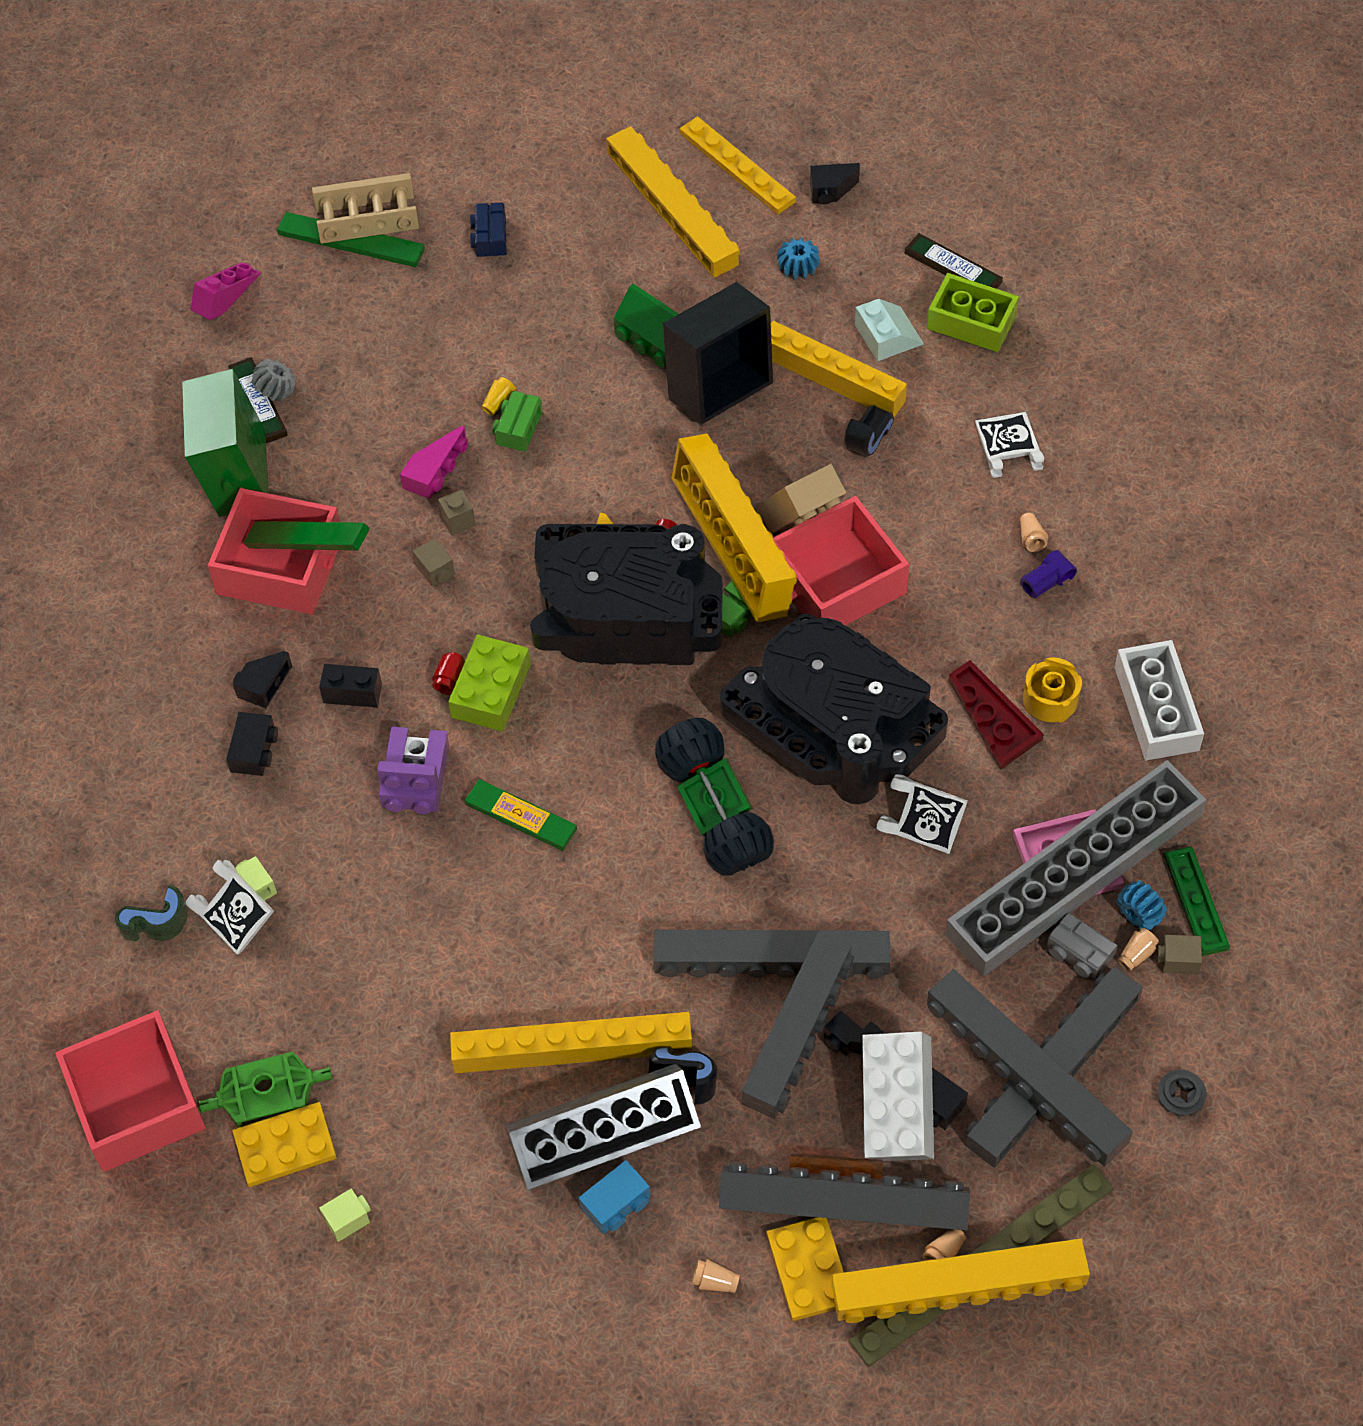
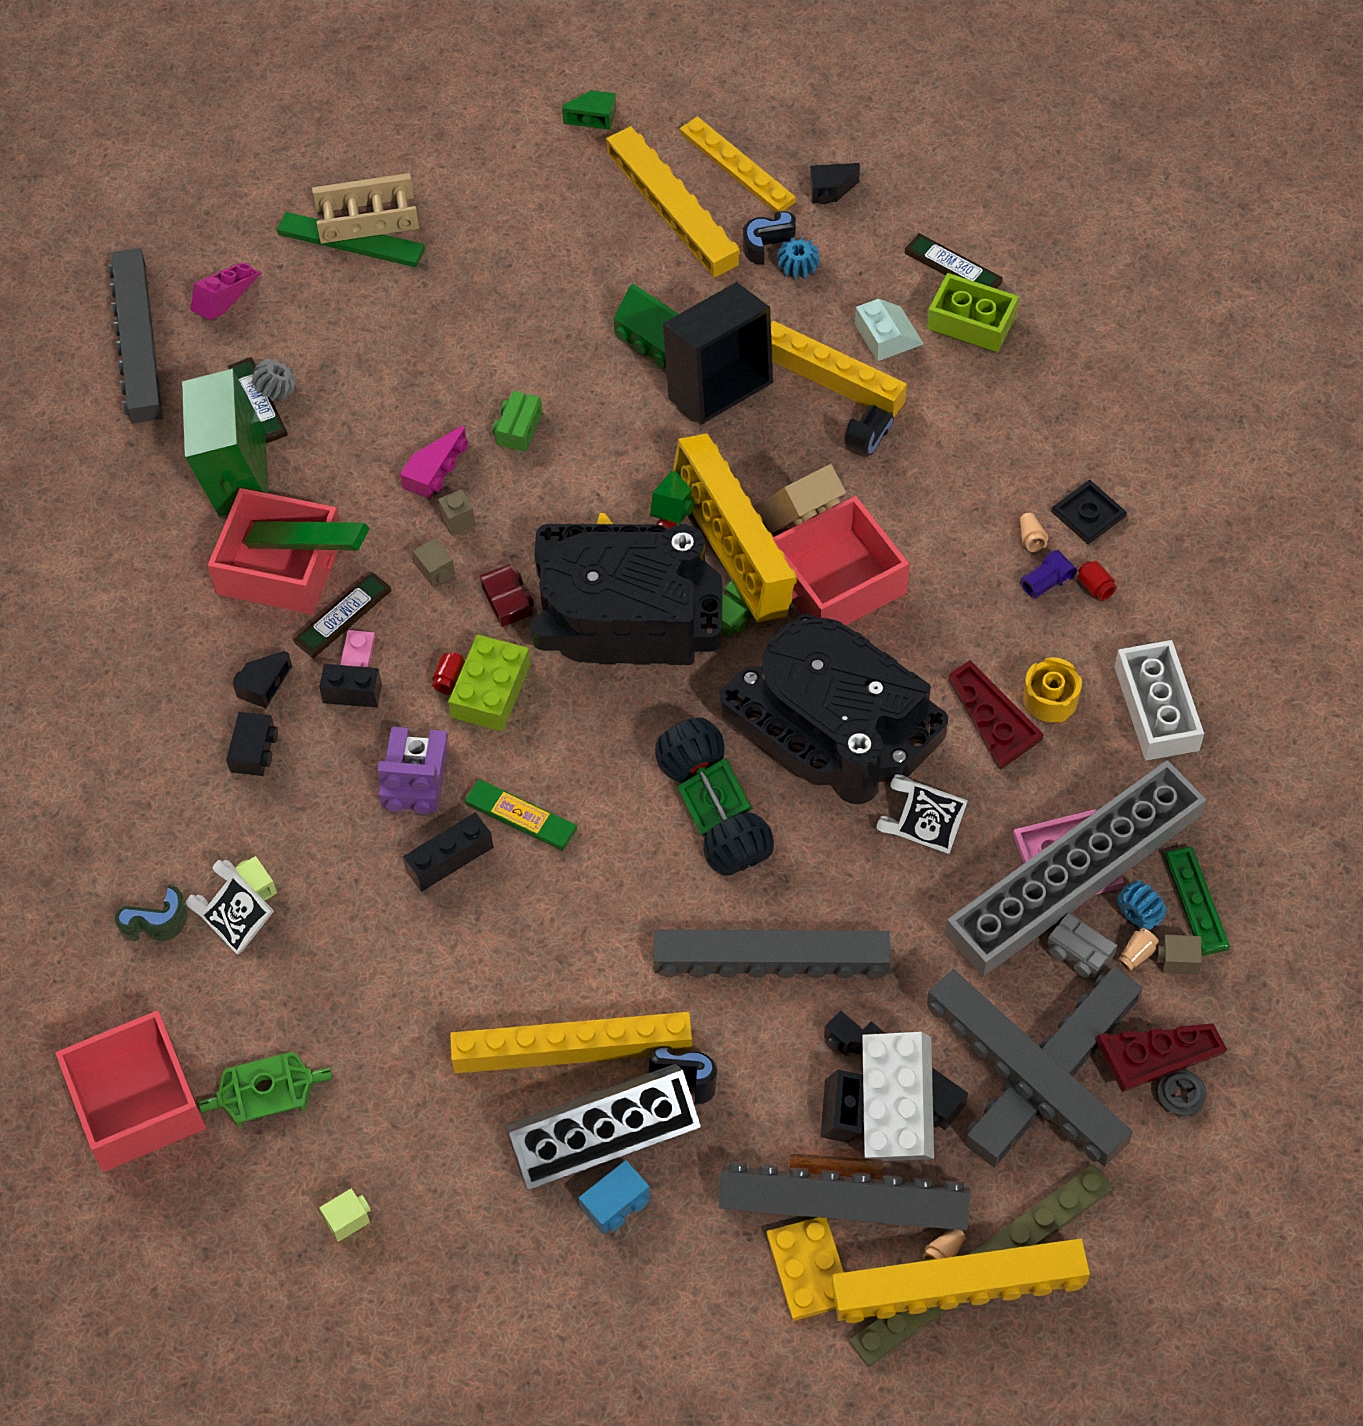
(136, 336): none -> dark grey brick
(284, 1144): yellow plate -> none
(342, 615): none -> tile
(358, 648): none -> bright pink plate
(448, 851): none -> black brick
(490, 229): dark blue brick -> none
(499, 391): yellow cone -> none
(506, 595): none -> dark red brick
(591, 110): none -> green slope
(672, 499): none -> green slope
(714, 1277): light nougat cone -> none
(767, 231): none -> black animal
(796, 1025): dark grey brick -> none
(843, 1106): none -> black brick
(1008, 438): flag -> none
(1088, 512): none -> black tile
(1096, 580): none -> red brick
(1158, 1053): none -> dark red wing

